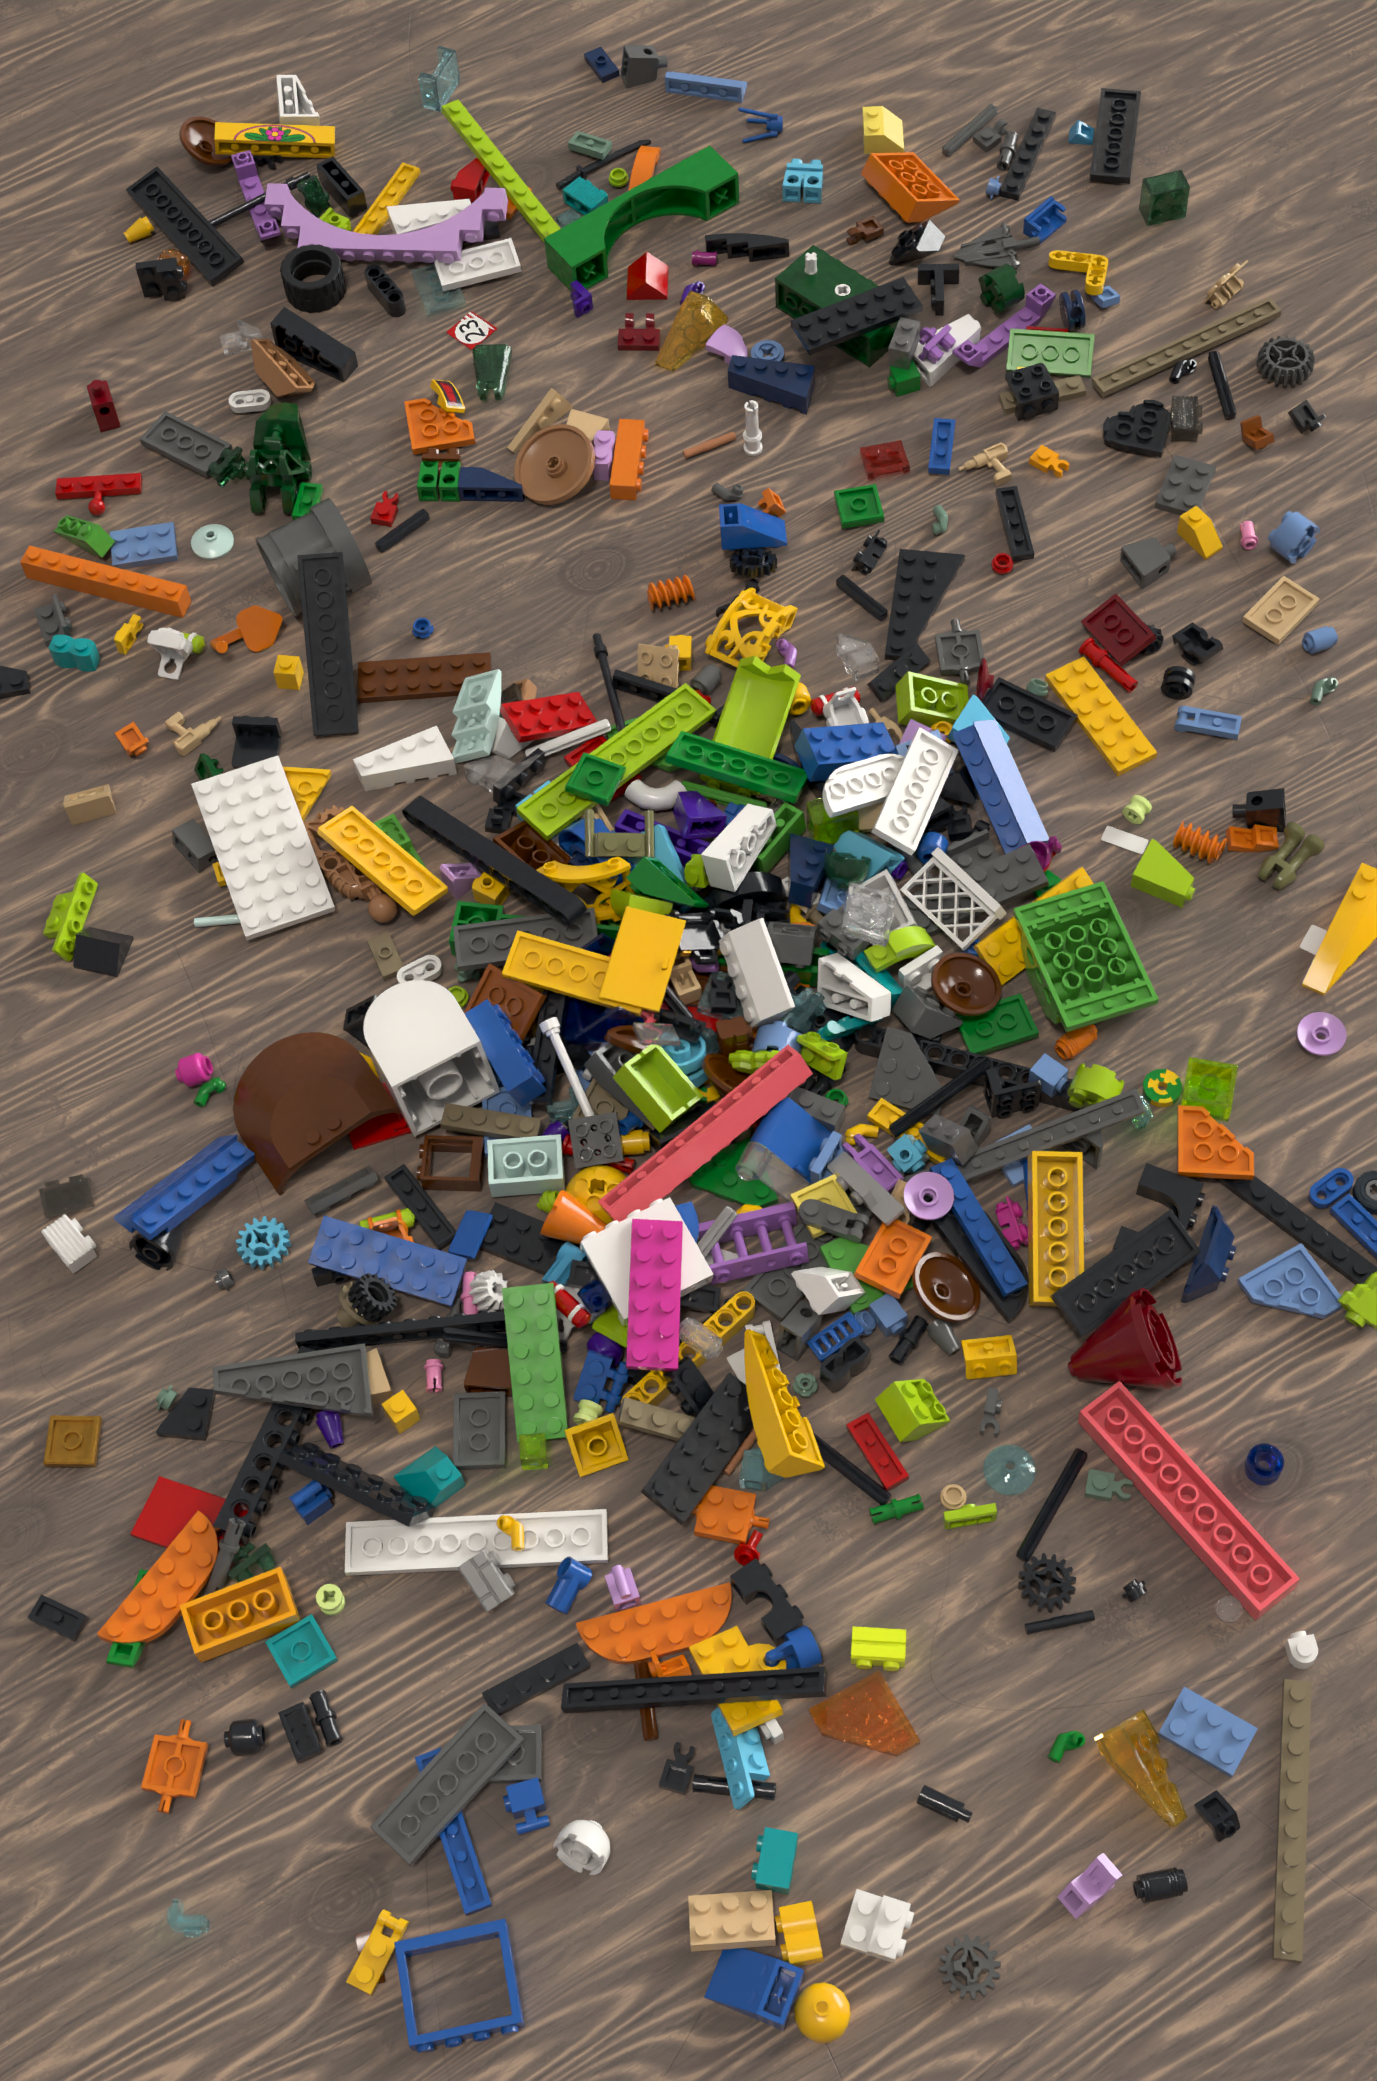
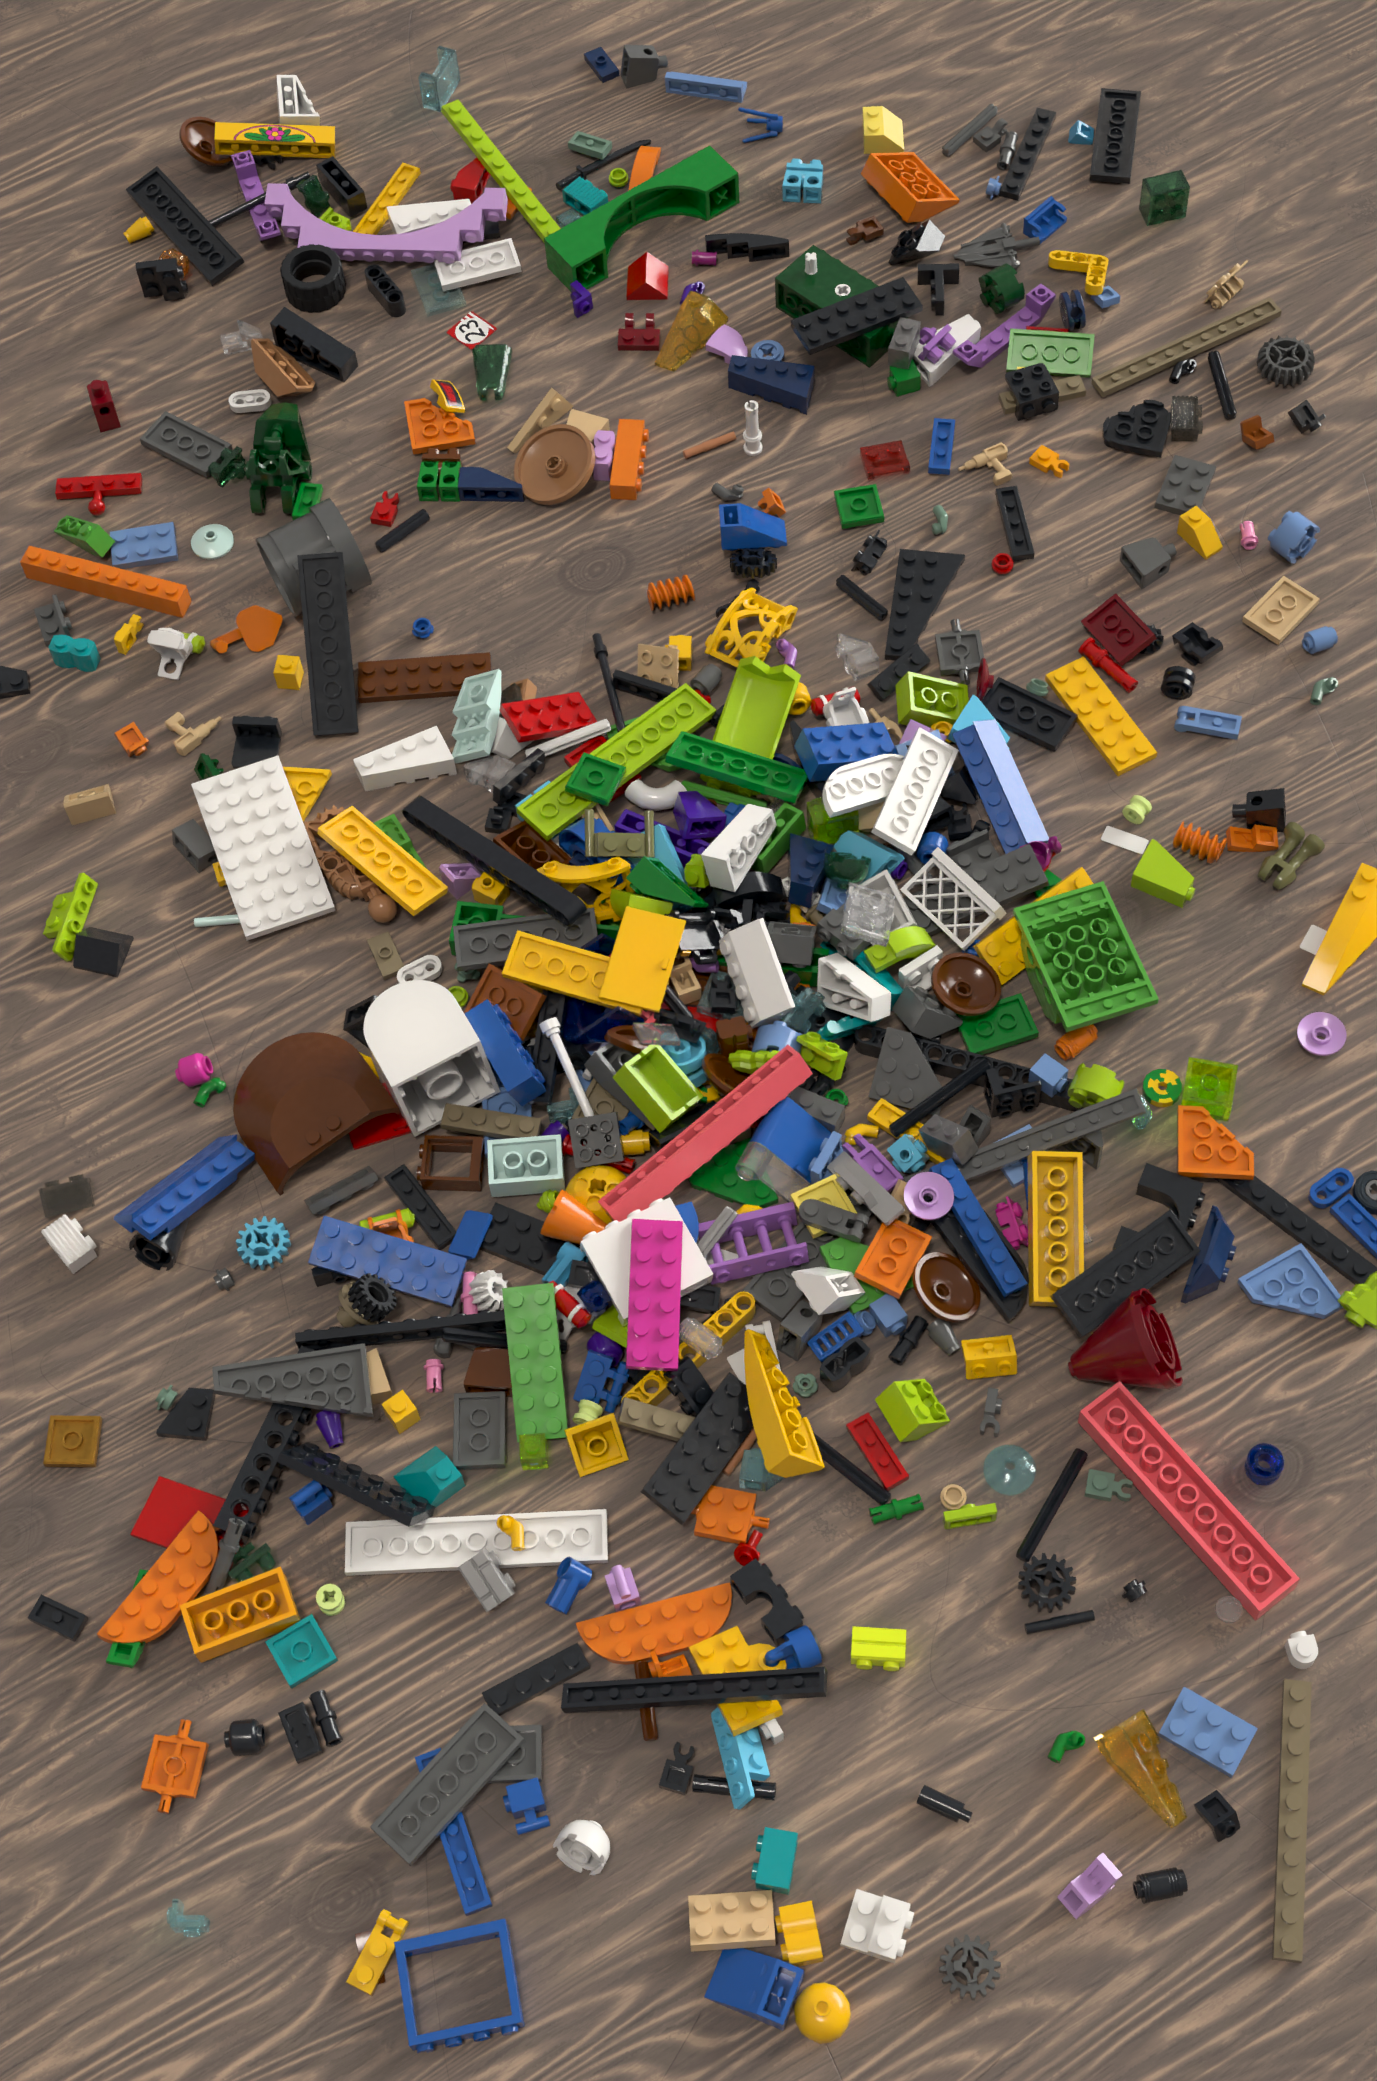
(866, 1717): clear orange plate -> none

